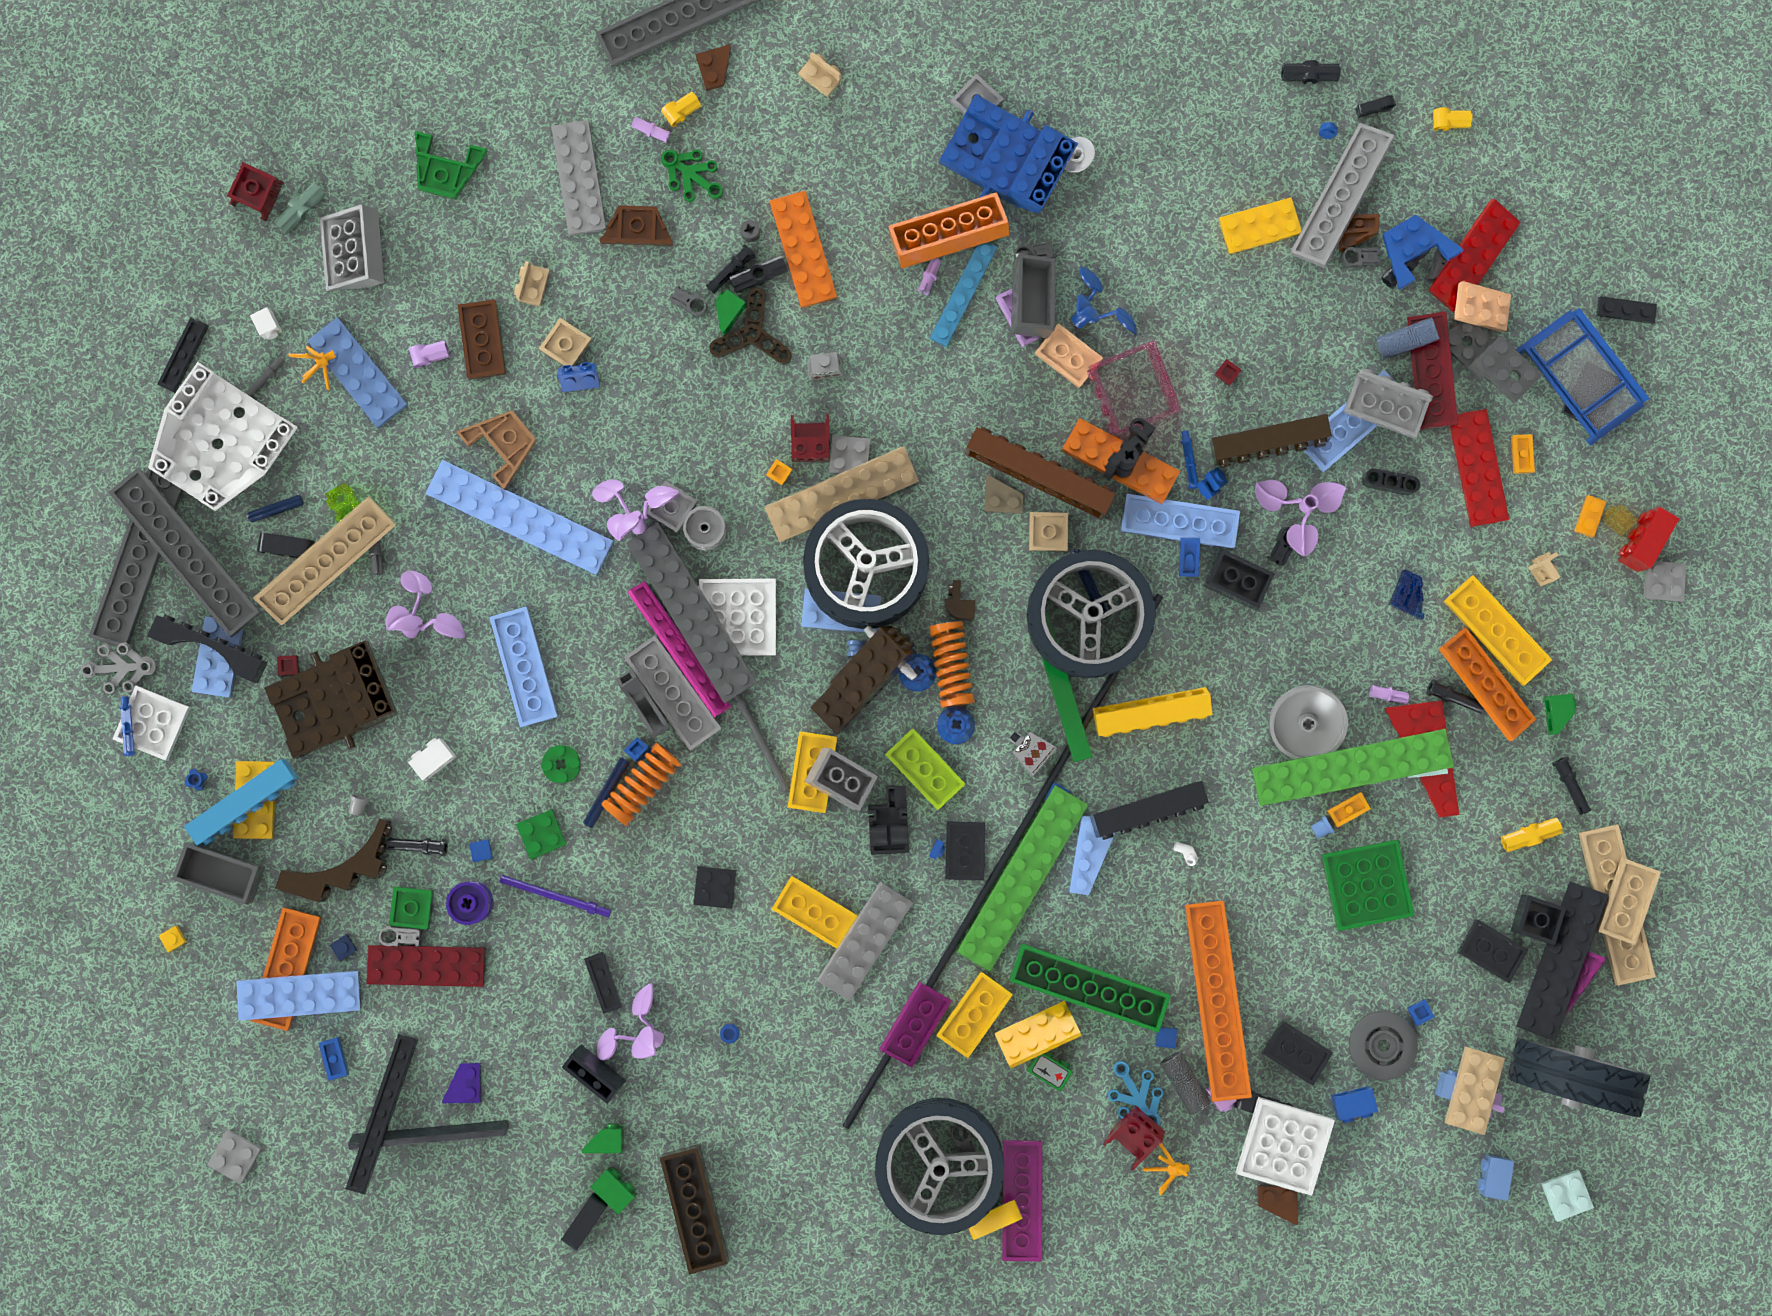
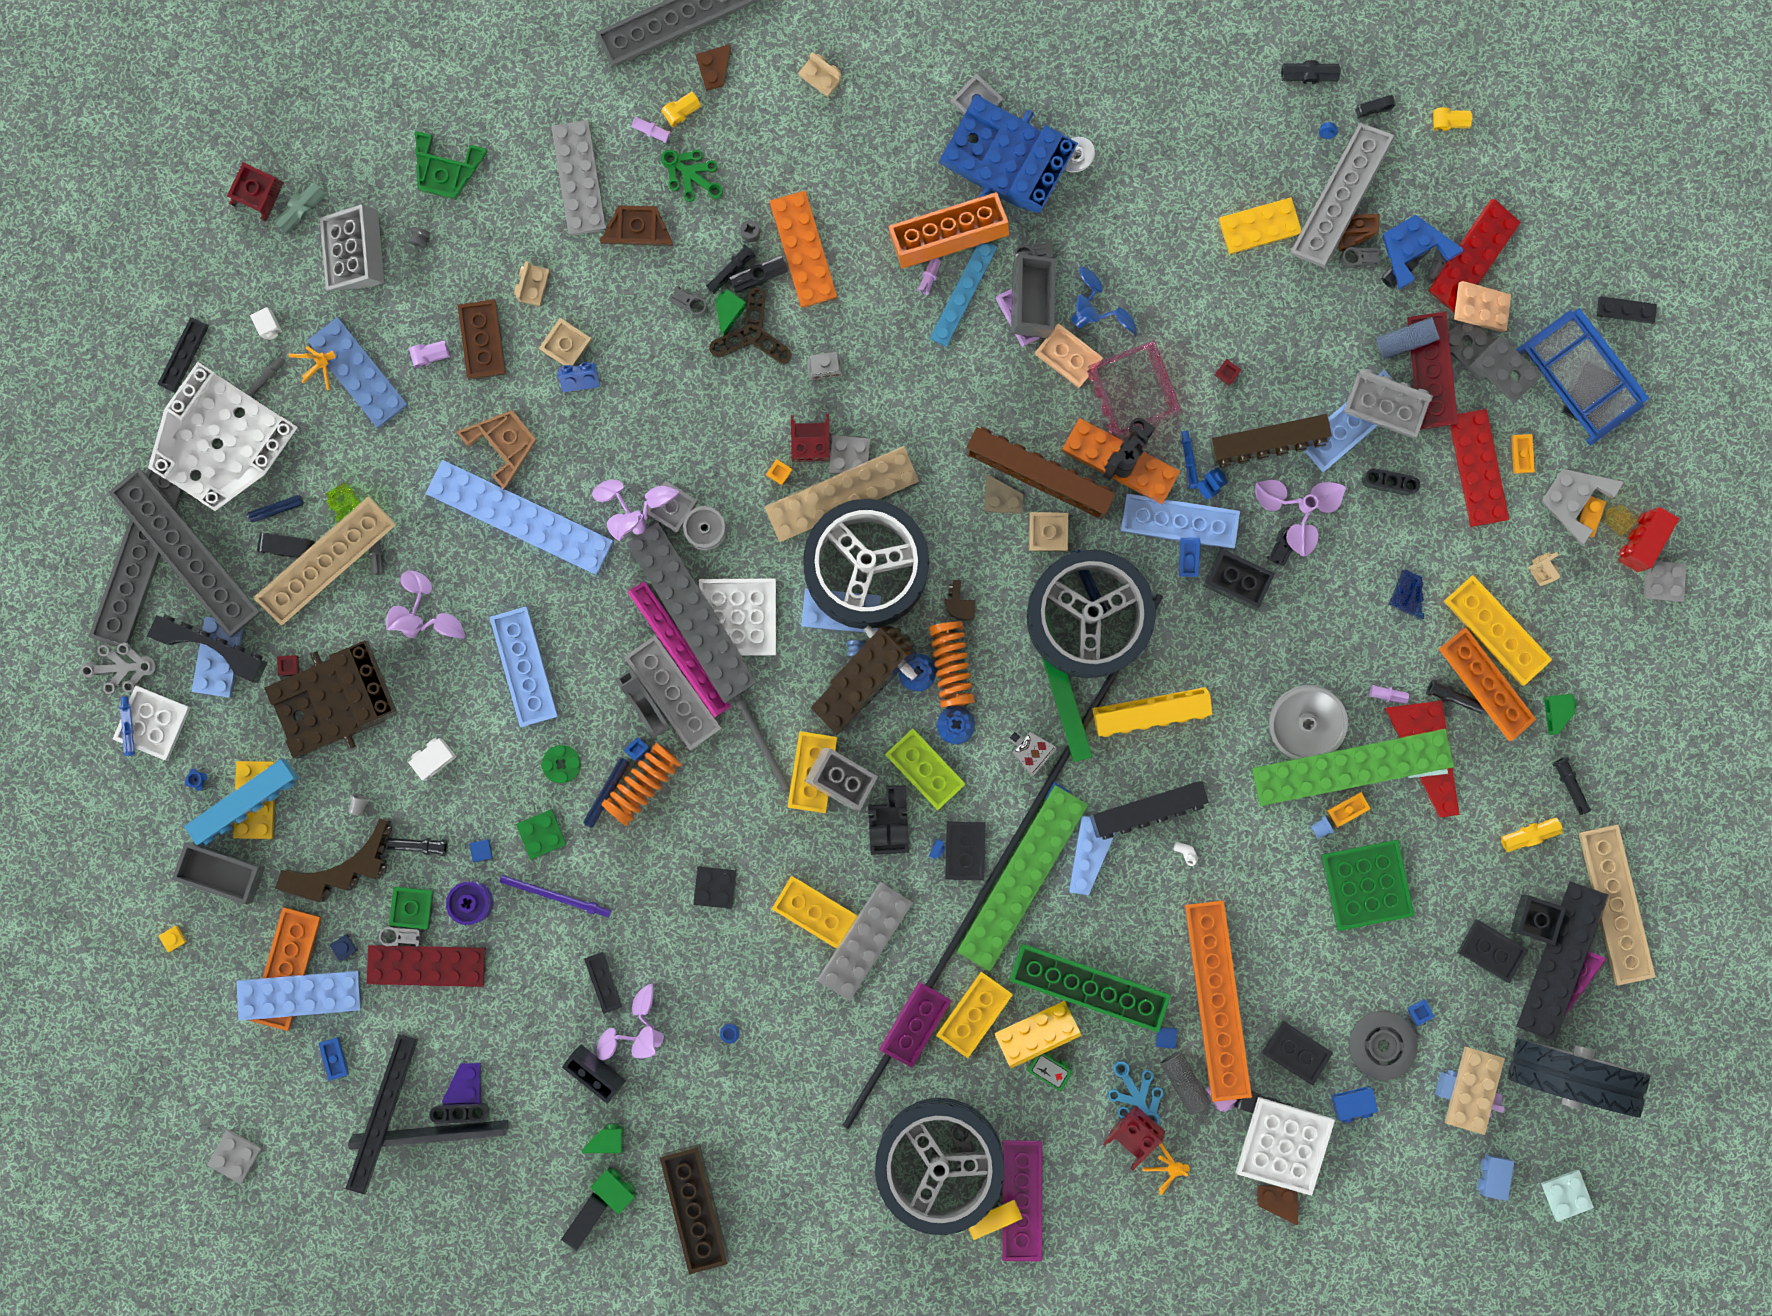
(419, 237): none -> dark grey wheel
(450, 1113): none -> black beam
(1570, 495): none -> light grey wing
(1628, 901): tan plate -> none

